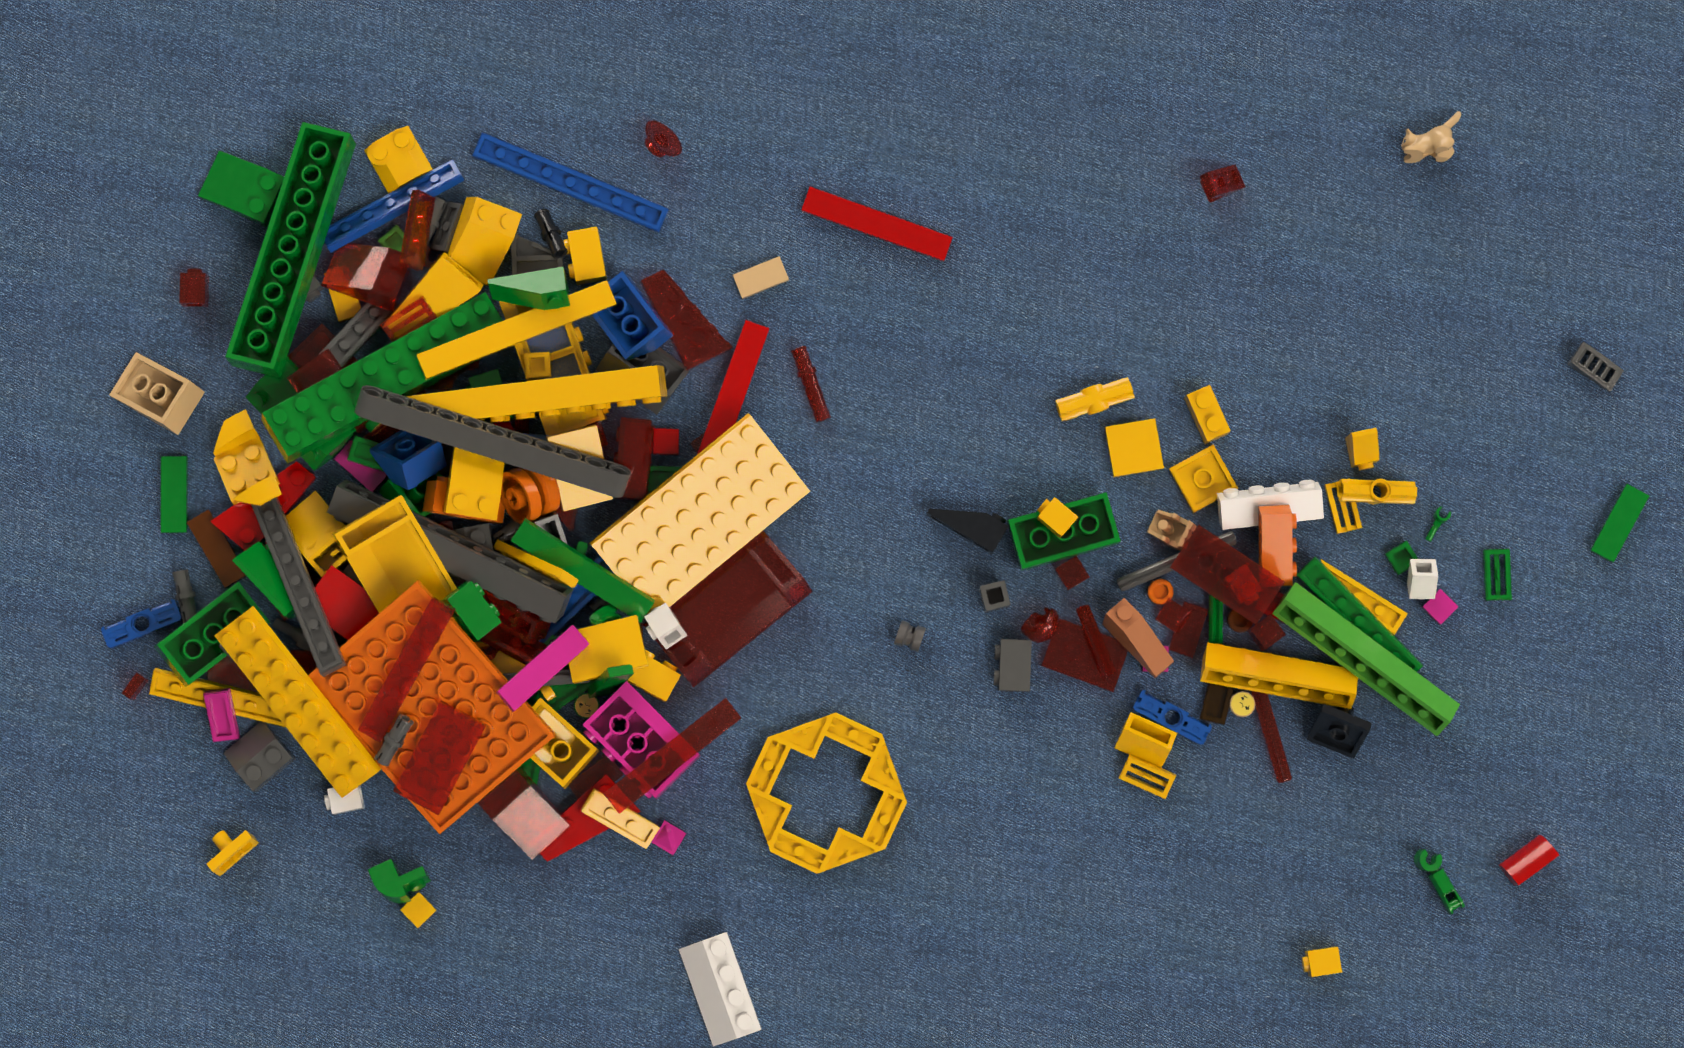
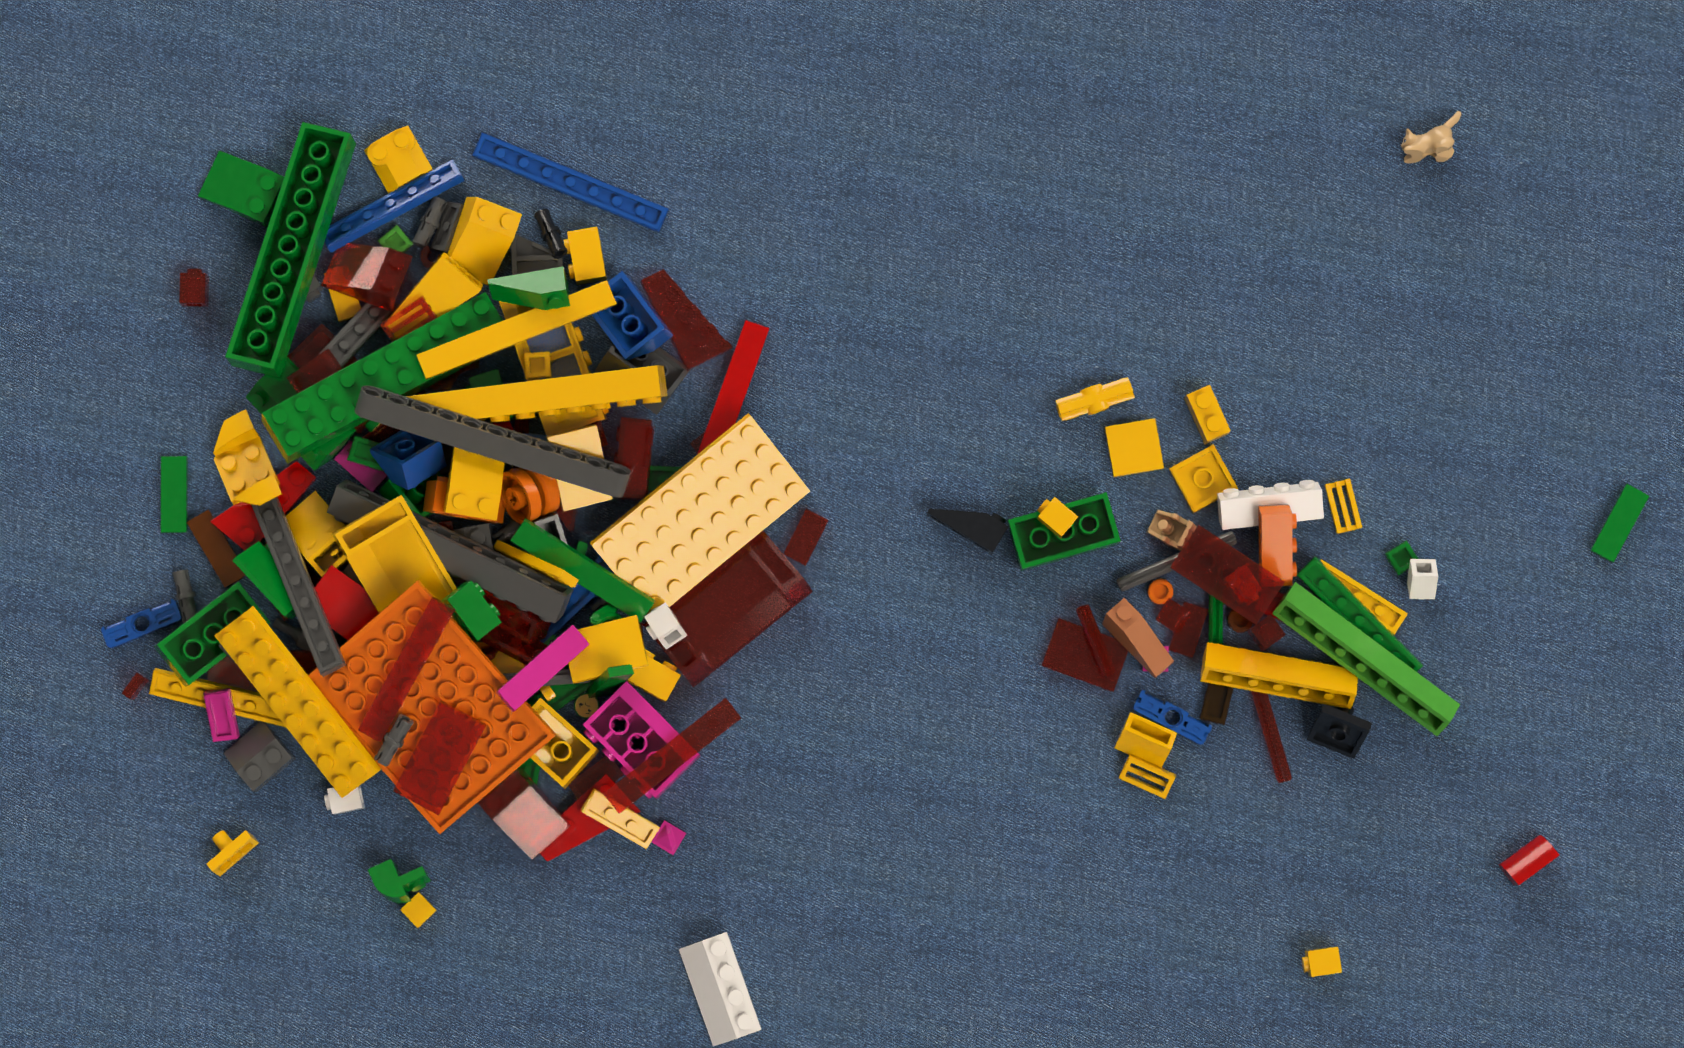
(157, 393): tan slope -> none
(417, 230): clear red tile -> none
(661, 140): clear red piece -> none
(666, 441): red tile -> none
(760, 277): tan tile -> none
(805, 537): none -> clear red tile
(812, 388): clear red pin -> none
(845, 845): yellow plate -> none
(876, 224): red tile -> none
(909, 636): flat silver wheel -> none
(994, 596): dark grey brick -> none
(1014, 665): dark grey brick -> none
(1041, 627): clear red hair -> none
(1072, 573): clear red tile -> none
(1221, 182): clear red slope -> none
(1242, 704): light yellow tile -> none
(1362, 491): yellow piece -> none
(1363, 448): yellow slope -> none
(1437, 523): green hand -> none
(1439, 879): green piece -> none
(1440, 607): dark pink tile -> none
(1487, 574): green tile -> none
(1591, 374): dark grey slope -> none

